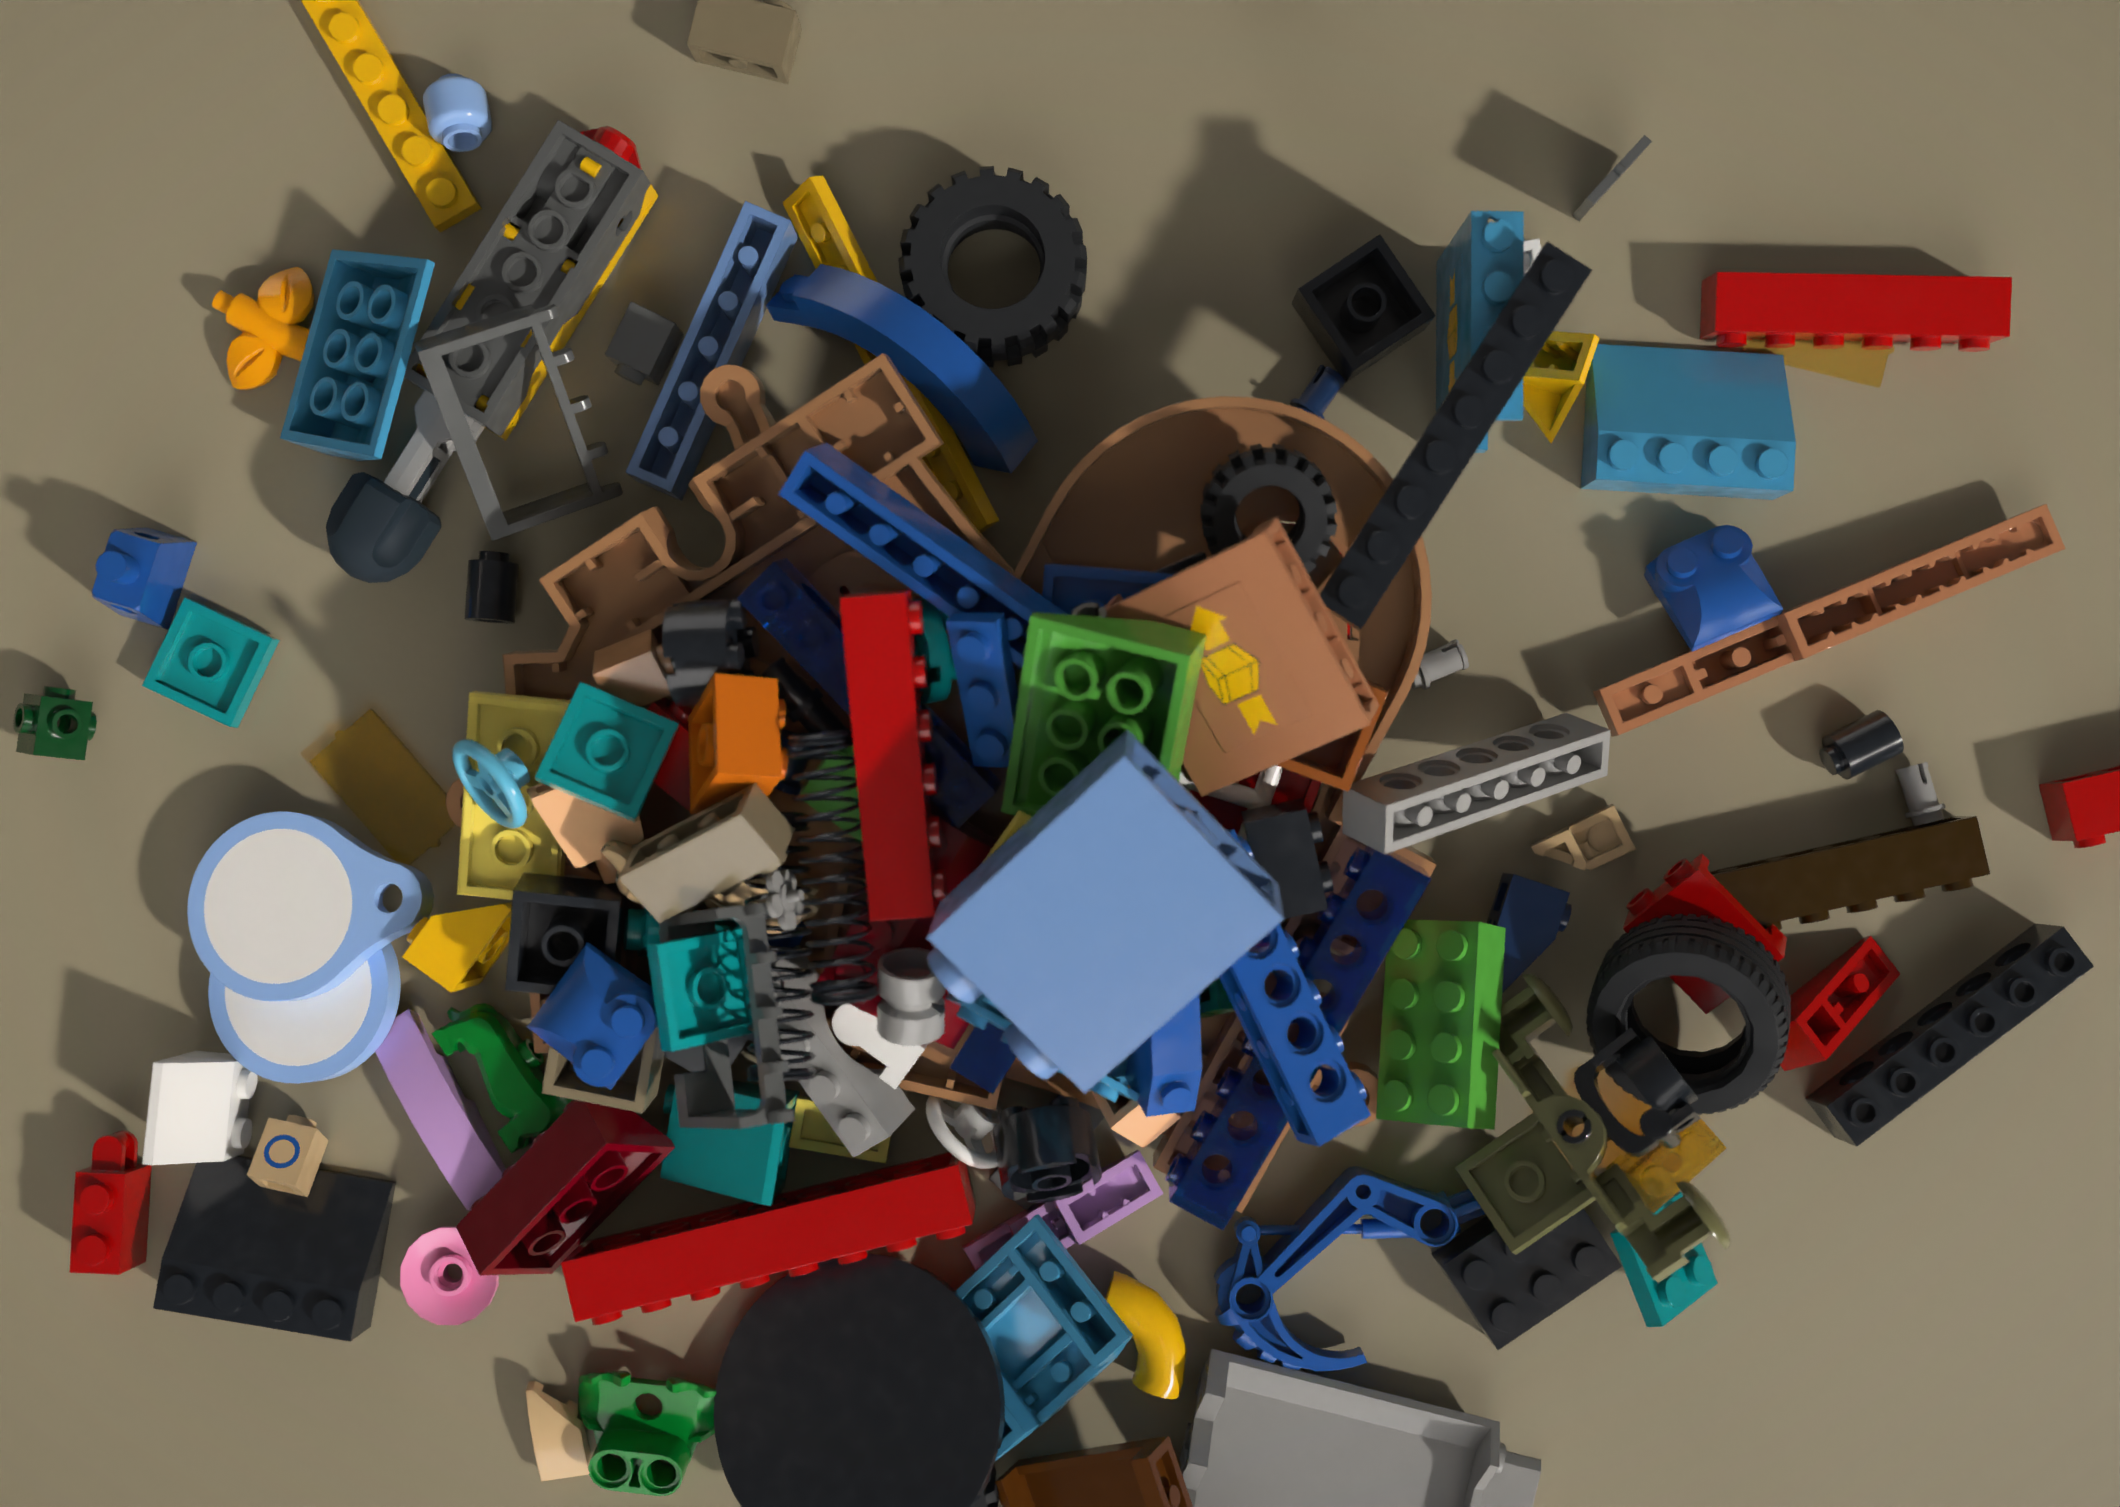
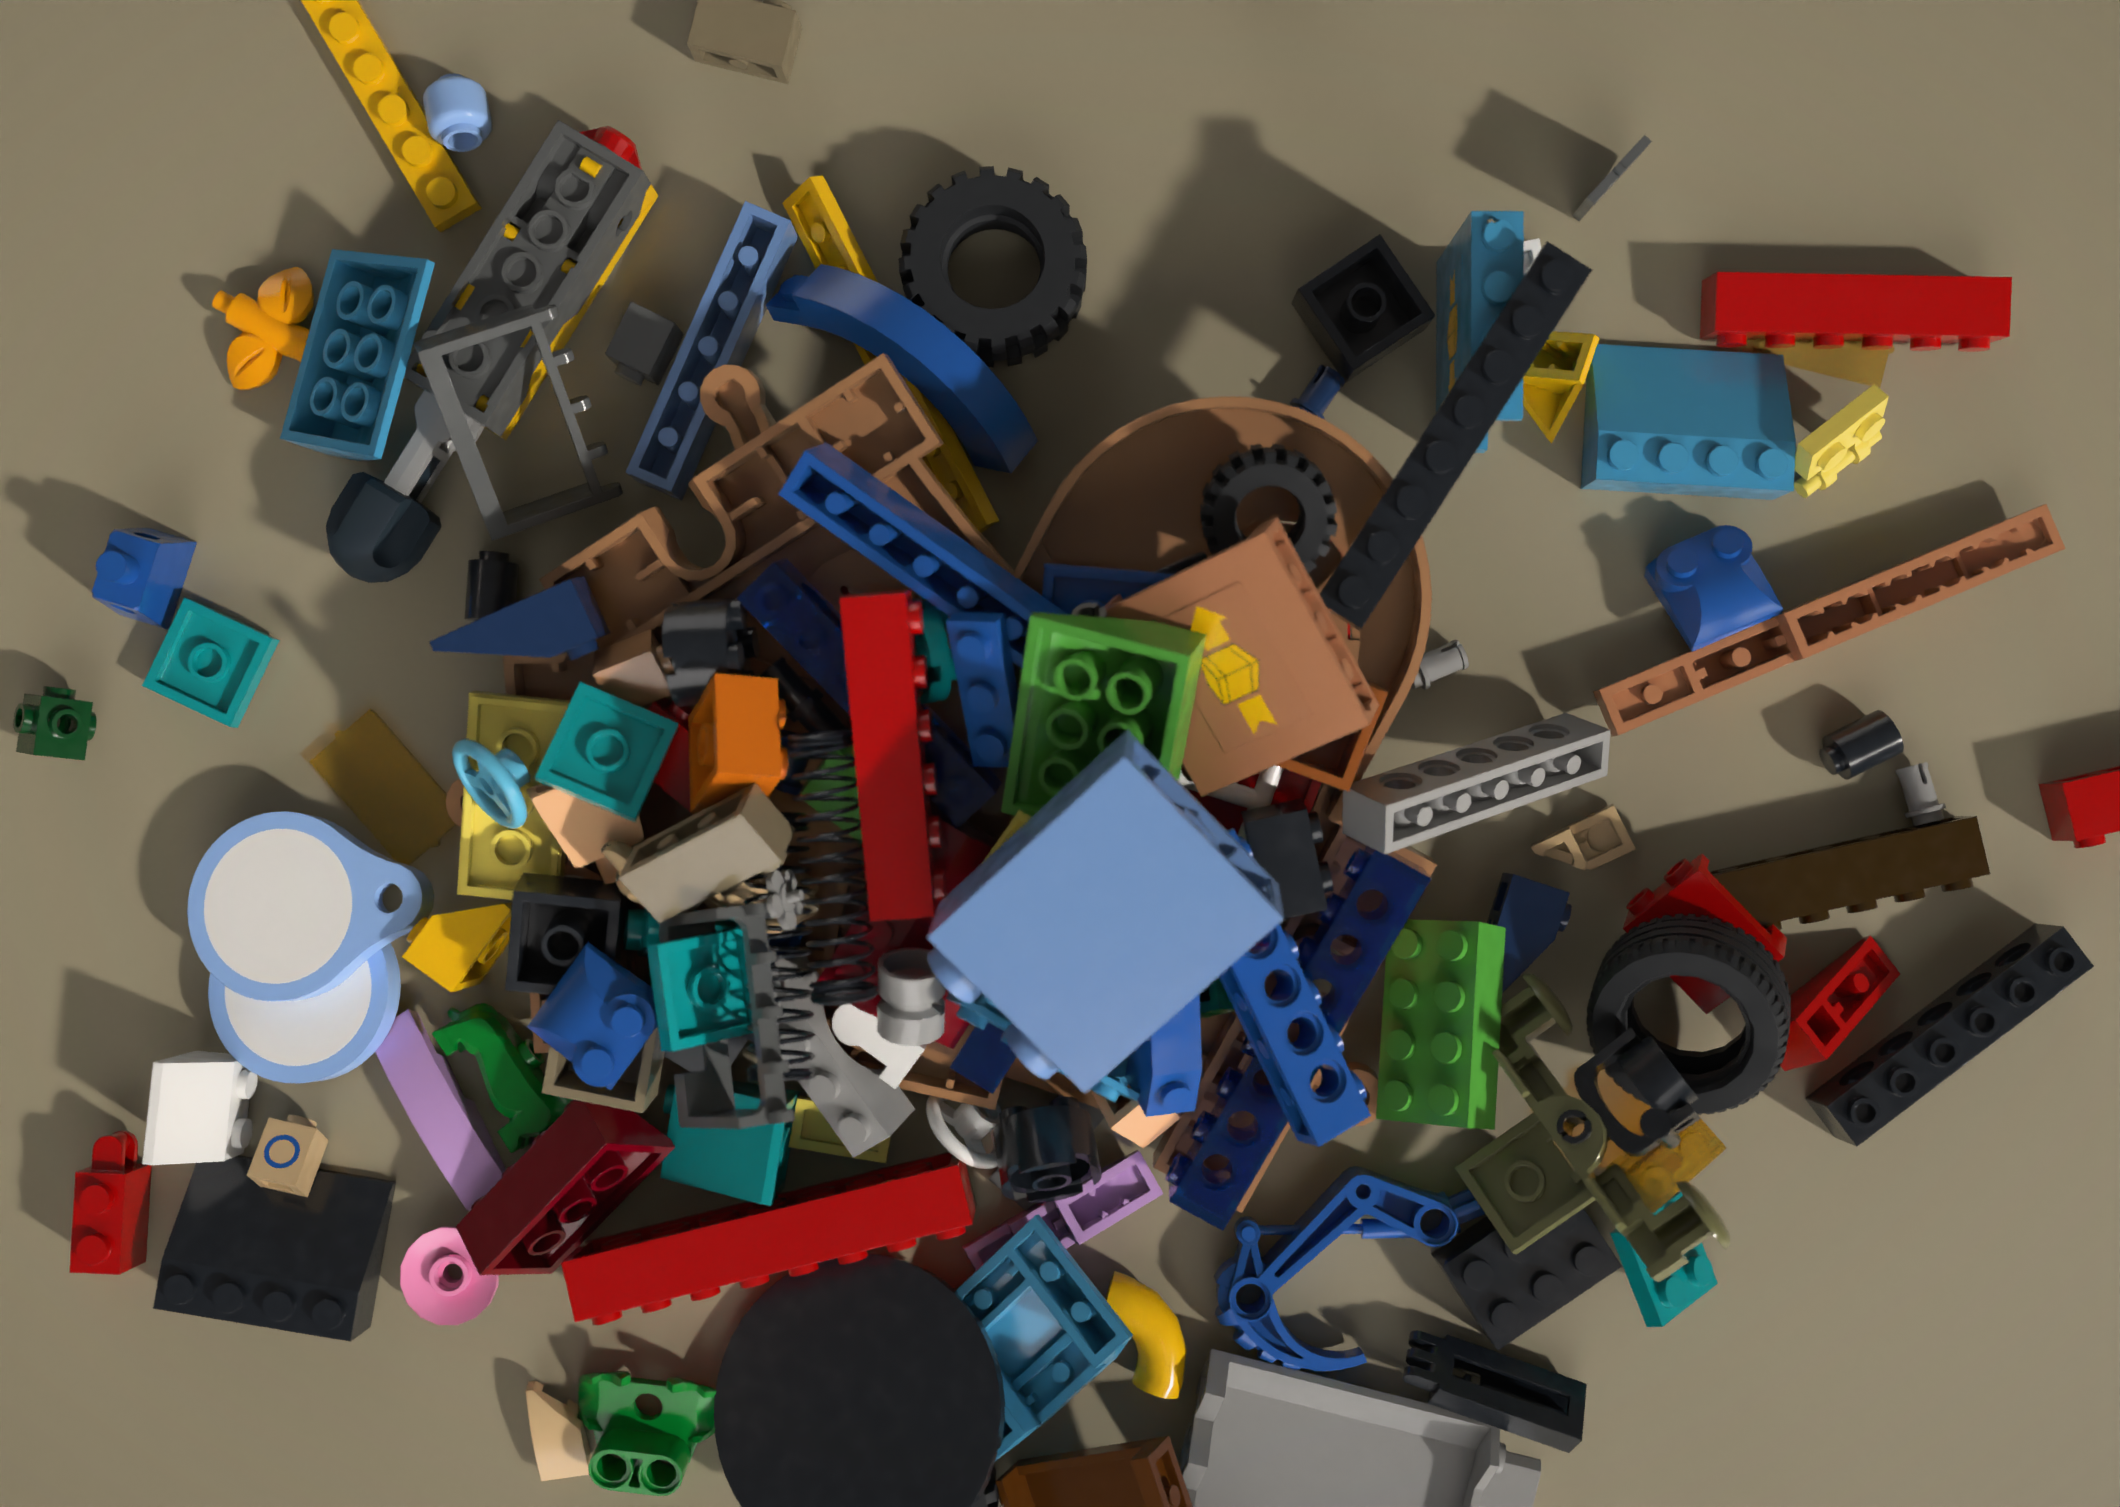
(540, 626): none -> dark blue slope
(1509, 1393): none -> black hinge
(1840, 441): none -> light yellow plate

